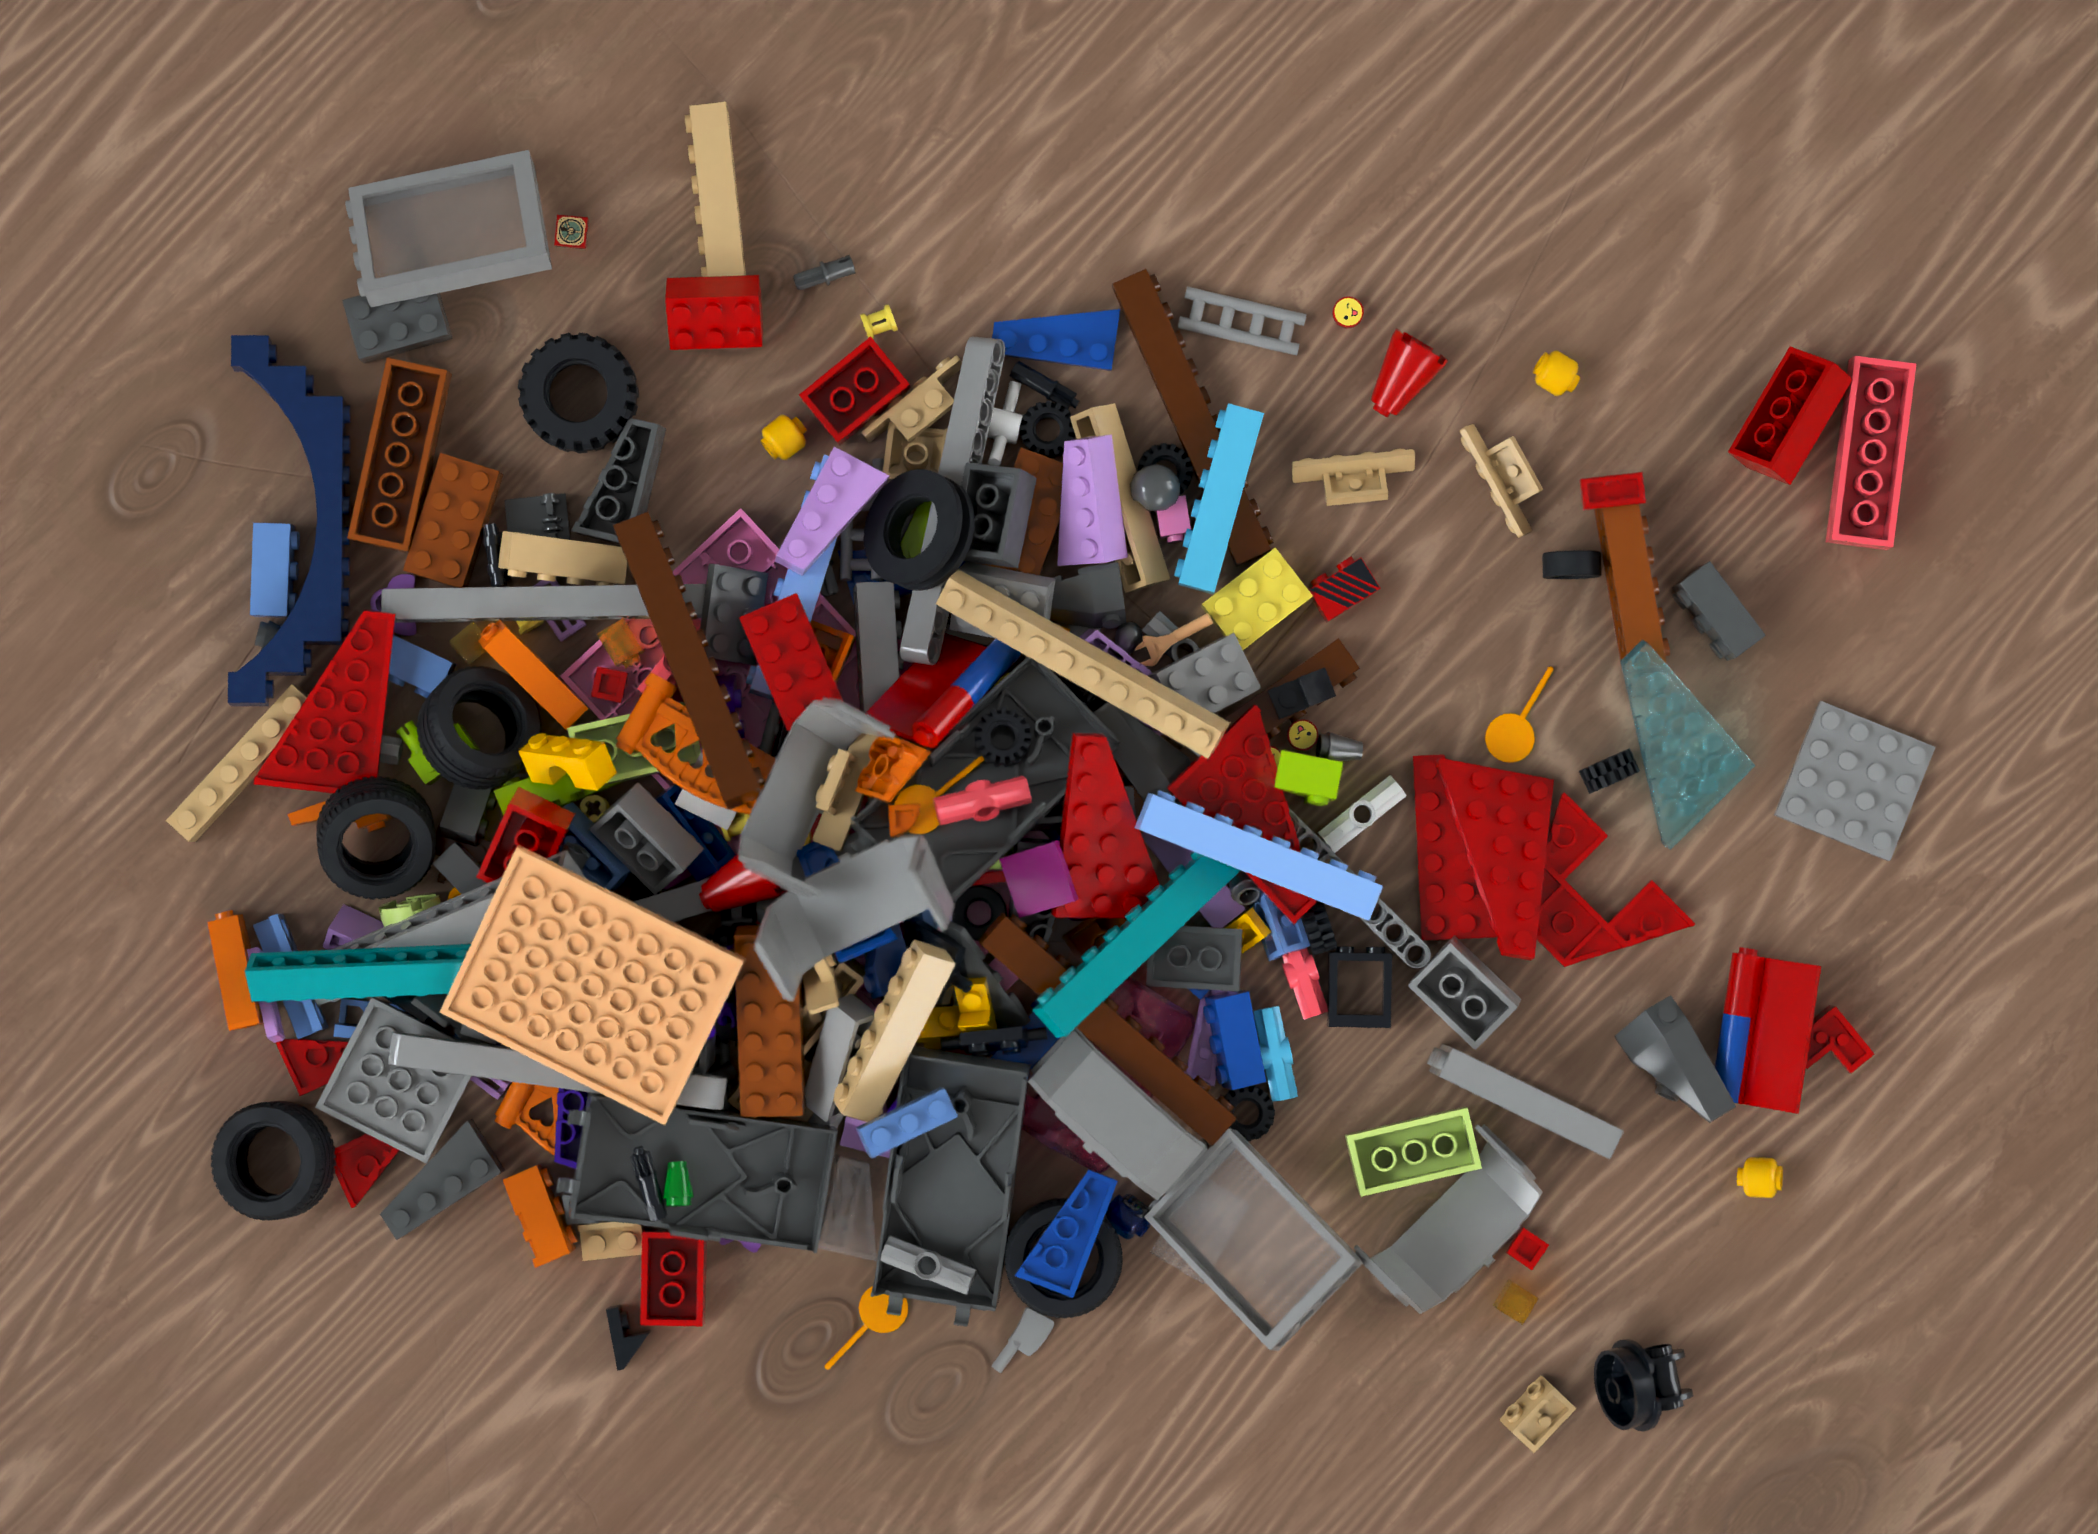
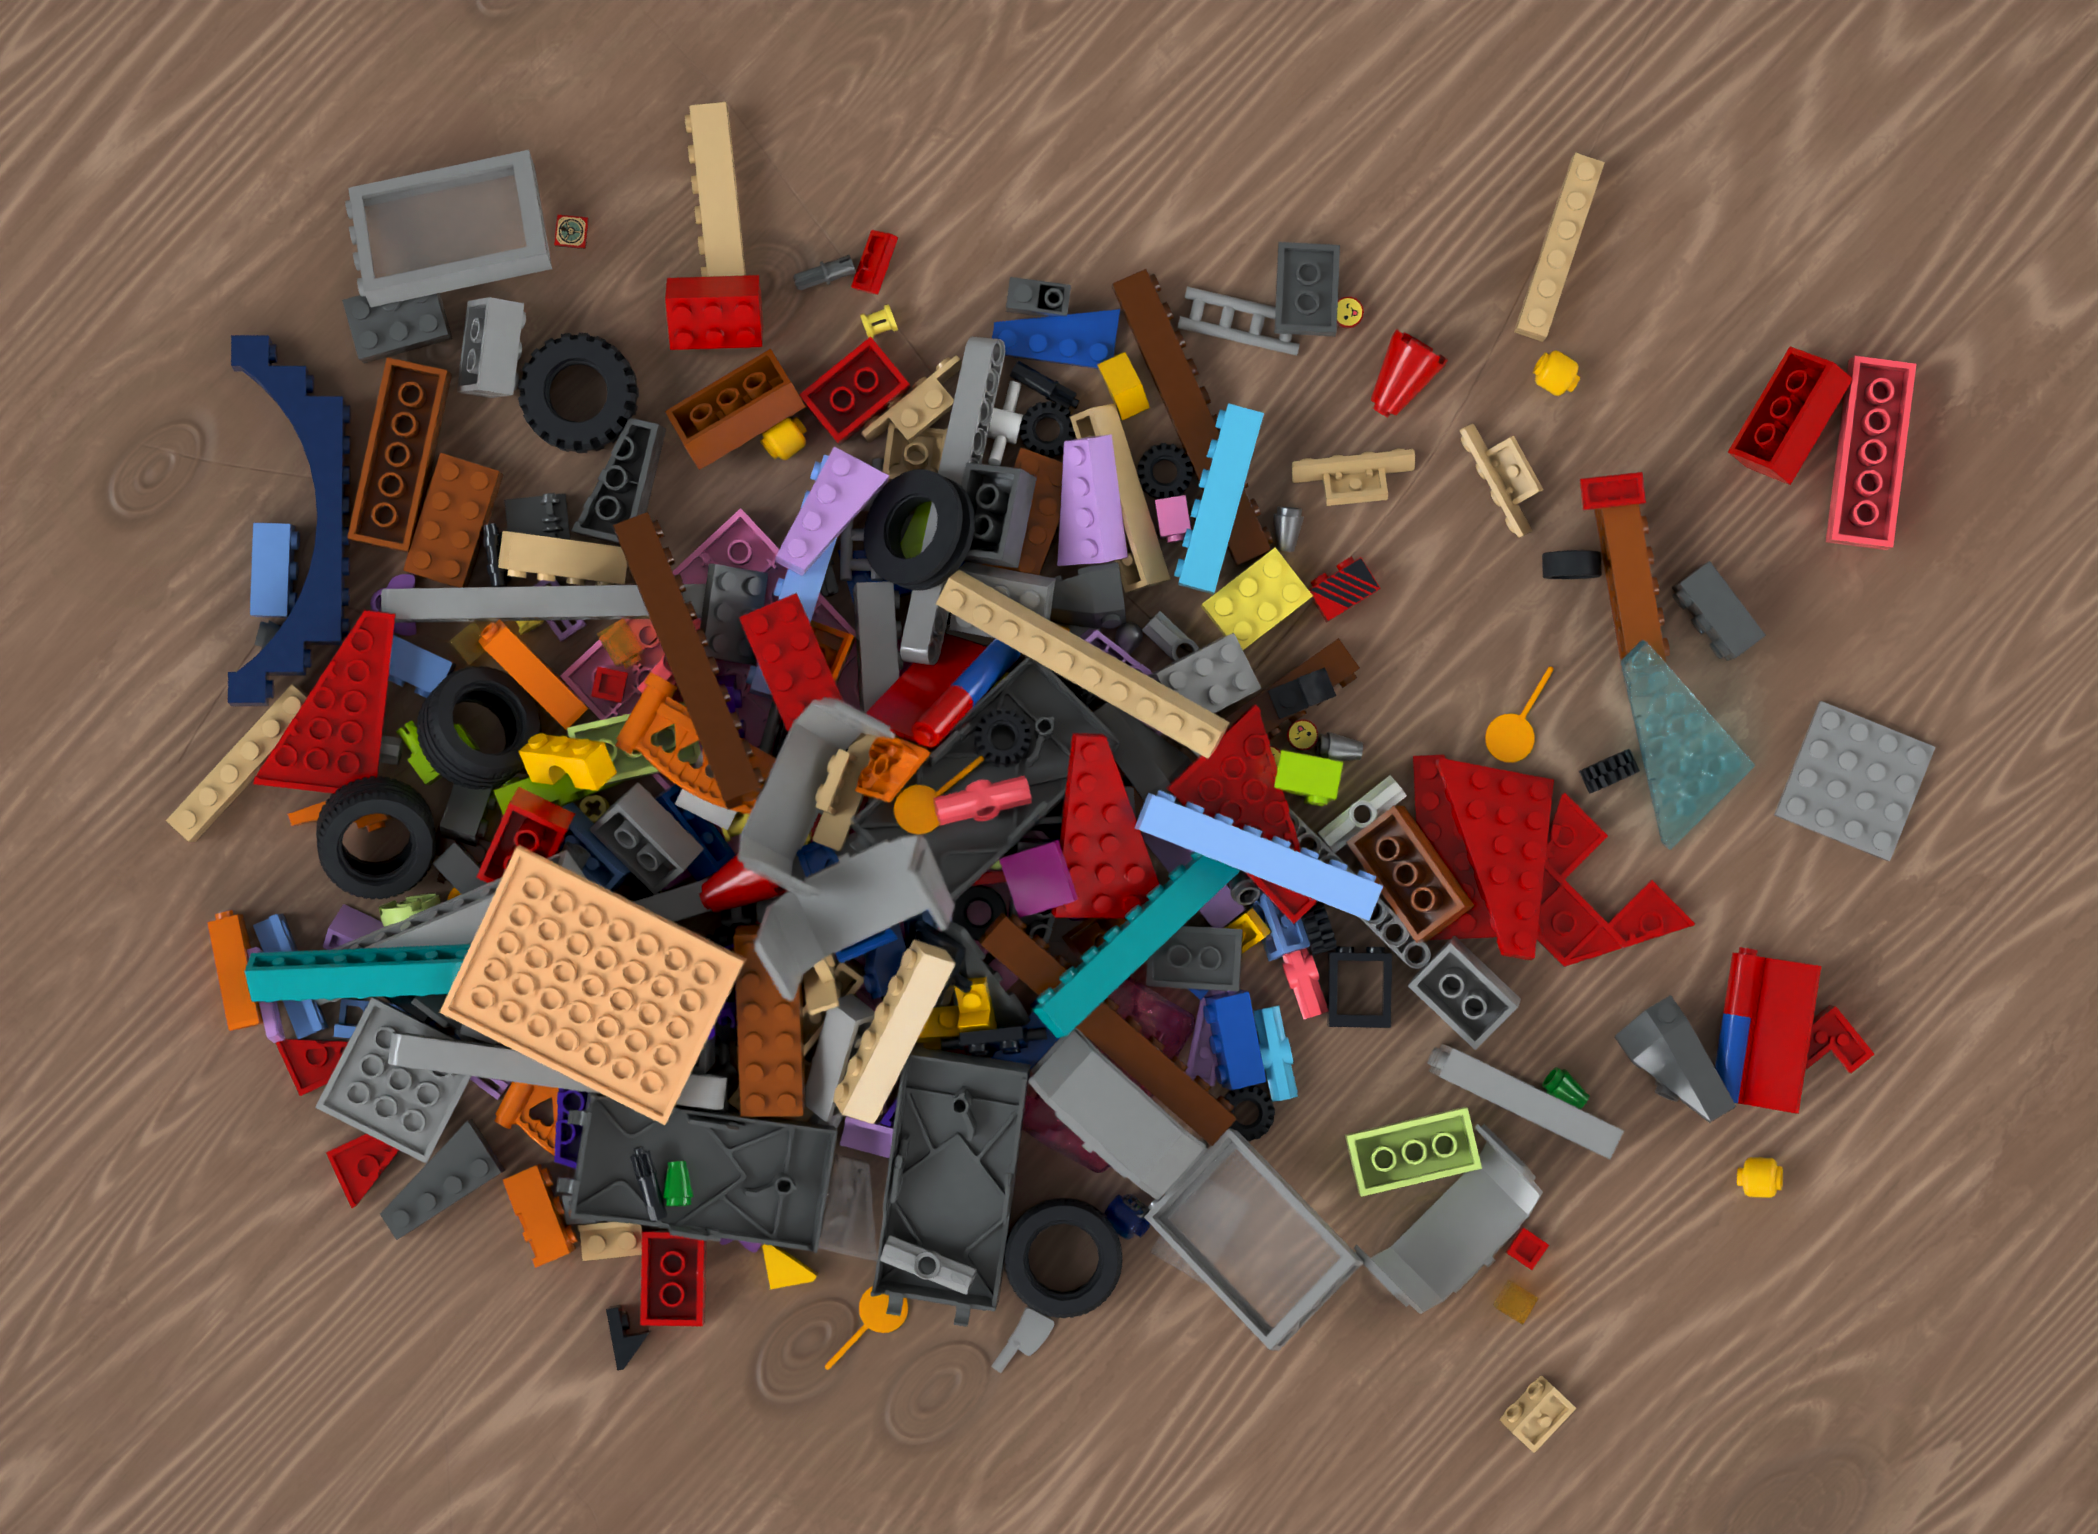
(232, 1169): black tyre -> none
(491, 347): none -> light grey brick
(735, 409): none -> dark orange brick
(785, 1269): none -> yellow slope
(874, 262): none -> red plate
(902, 818): orange tile -> none
(906, 1122): medium blue brick -> none
(1037, 297): none -> dark grey slope
(1066, 1244): blue wing -> none
(1123, 385): none -> yellow slope
(1155, 487): dark grey hair -> none
(1159, 645): light nougat piece -> none
(1287, 527): none -> flat silver cone
(1307, 289): none -> dark grey plate
(1411, 873): none -> dark orange brick
(1559, 247): none -> tan brick
(1565, 1088): none -> green cone
(1638, 1383): black piece -> none

